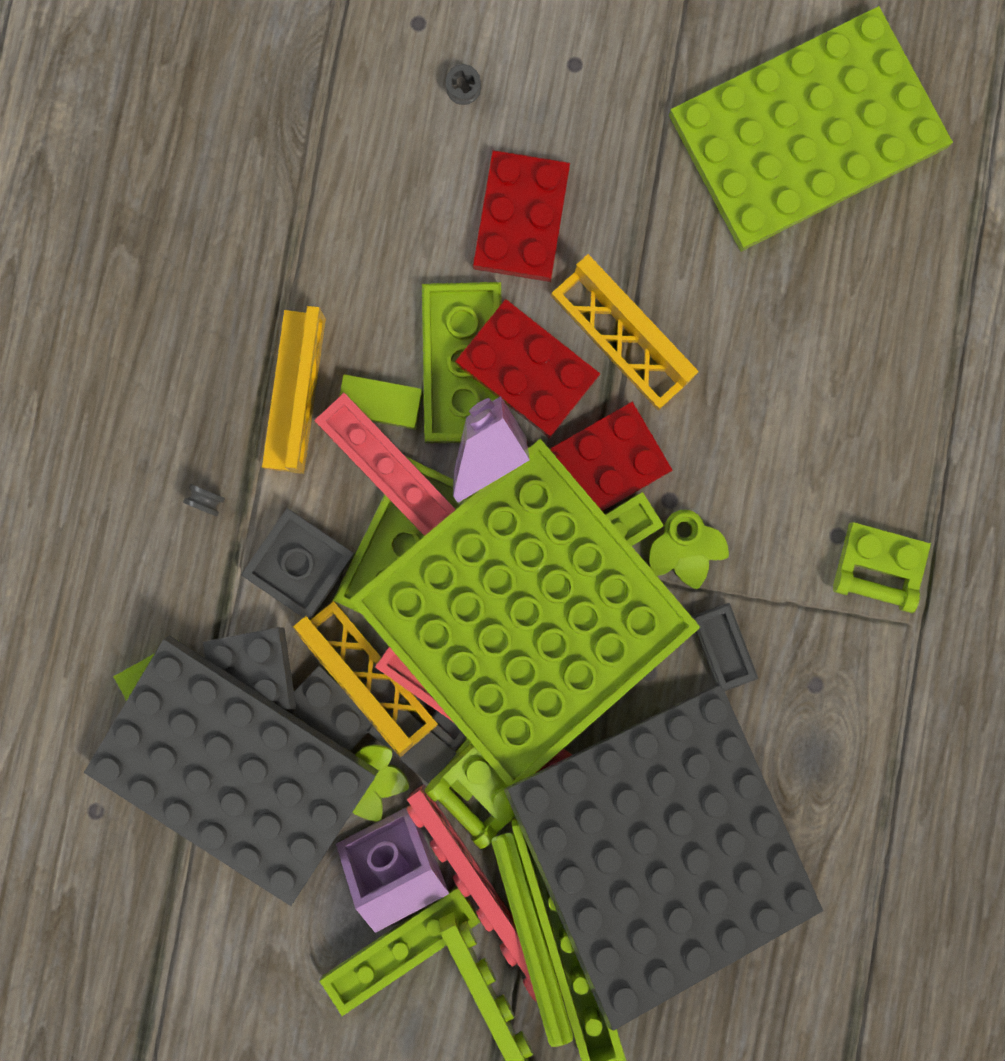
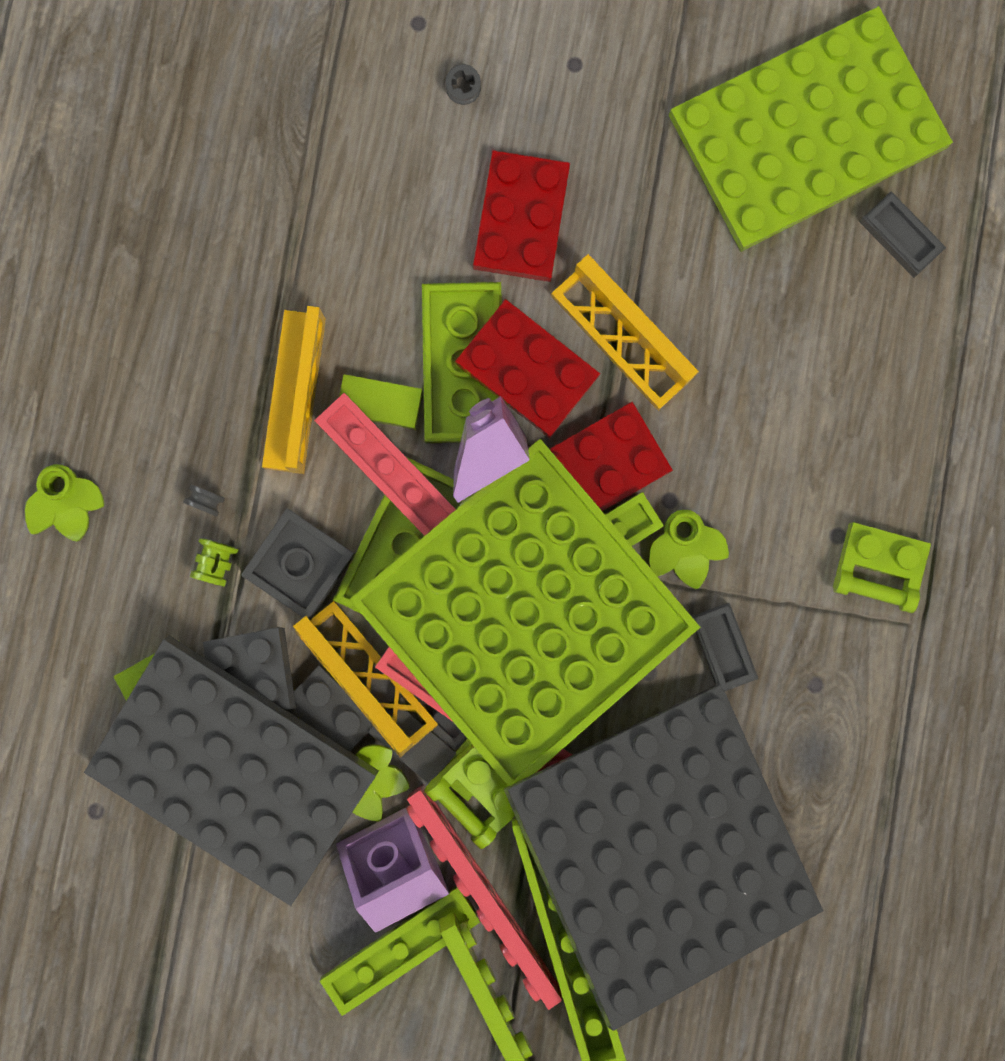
(63, 509): none -> lime plate
(213, 562): none -> lime bush
(532, 941): lime axle -> none
(902, 234): none -> dark grey tile

